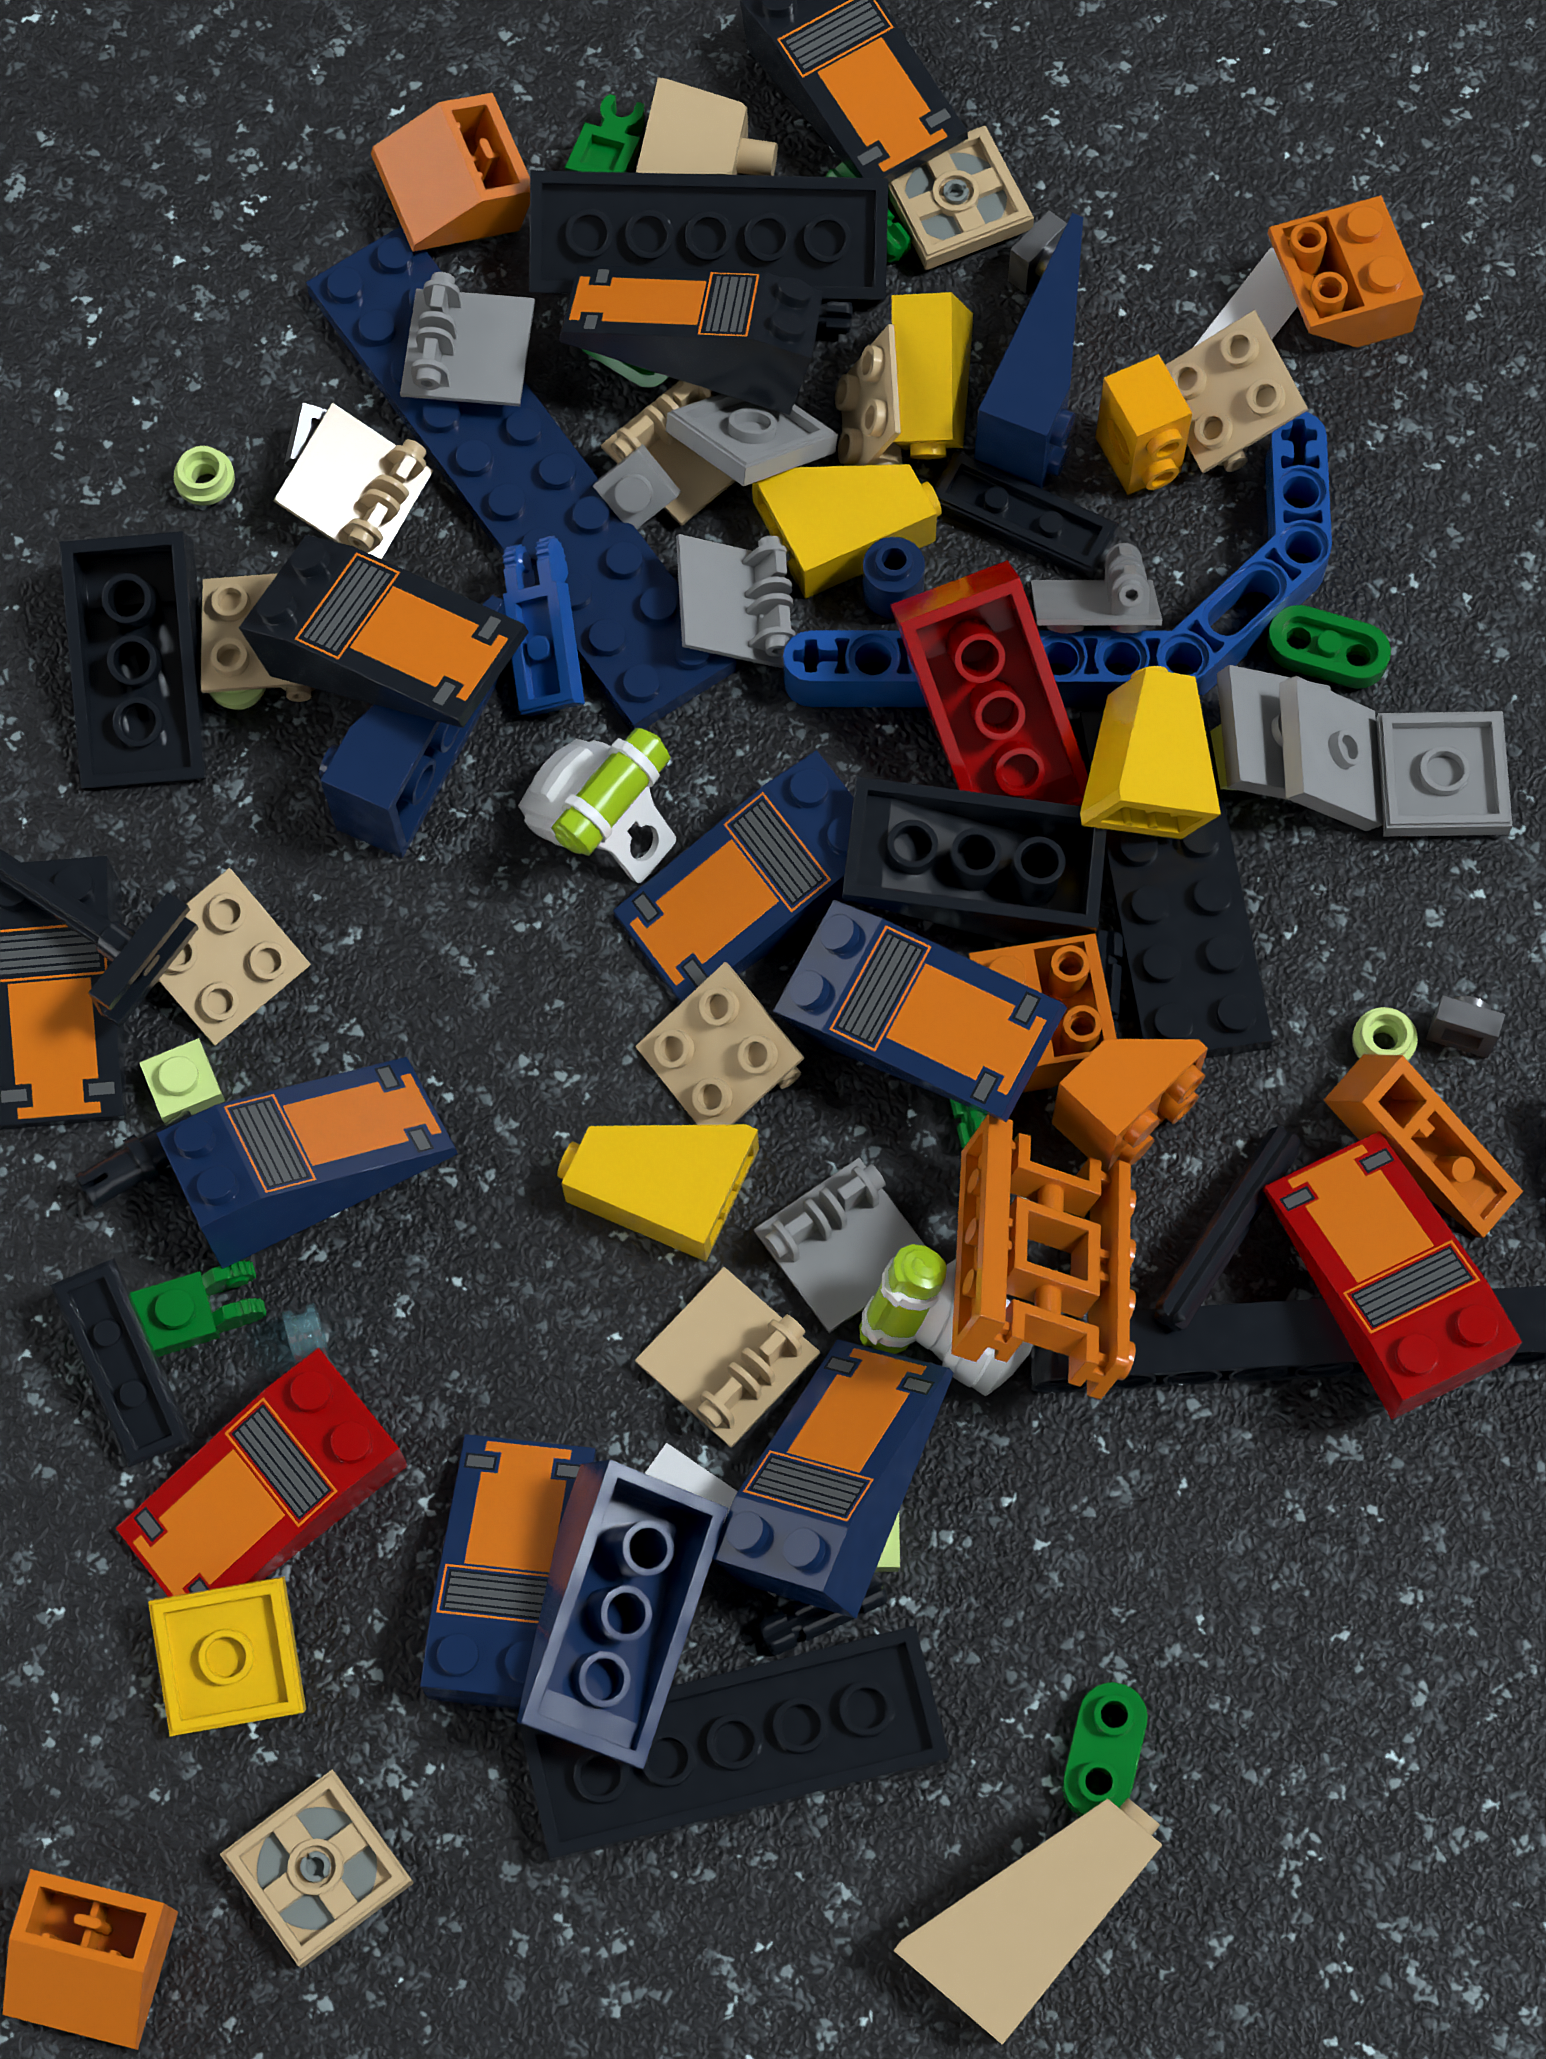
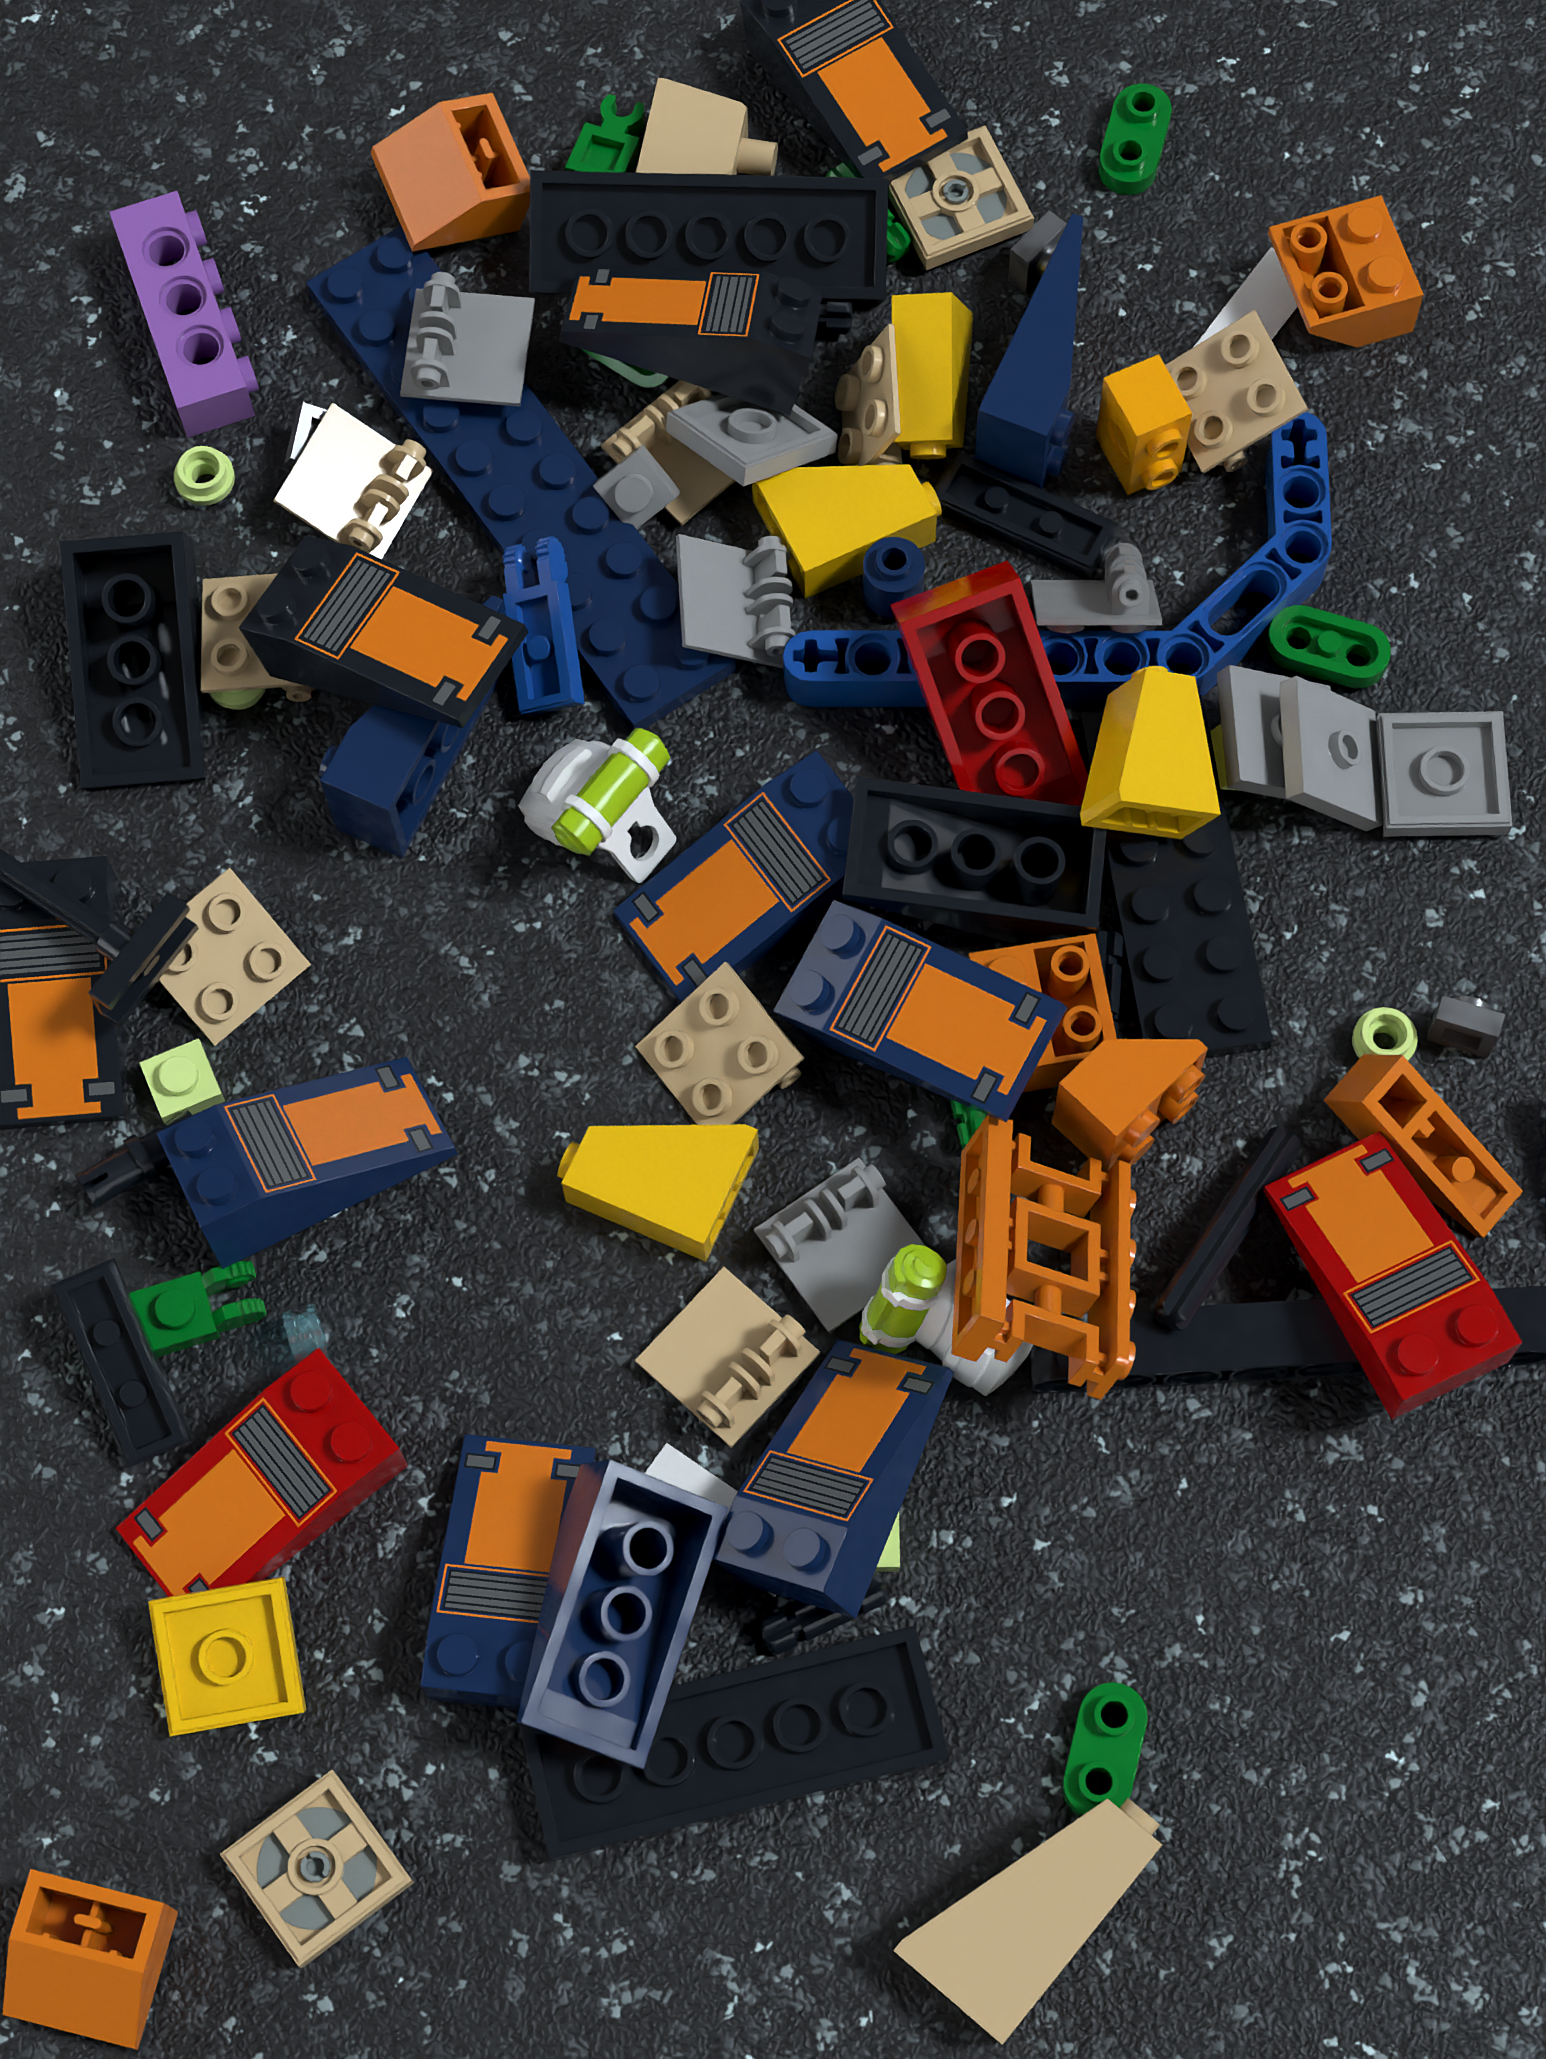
(206, 393): none -> medium lavender brick
(1137, 135): none -> green plate

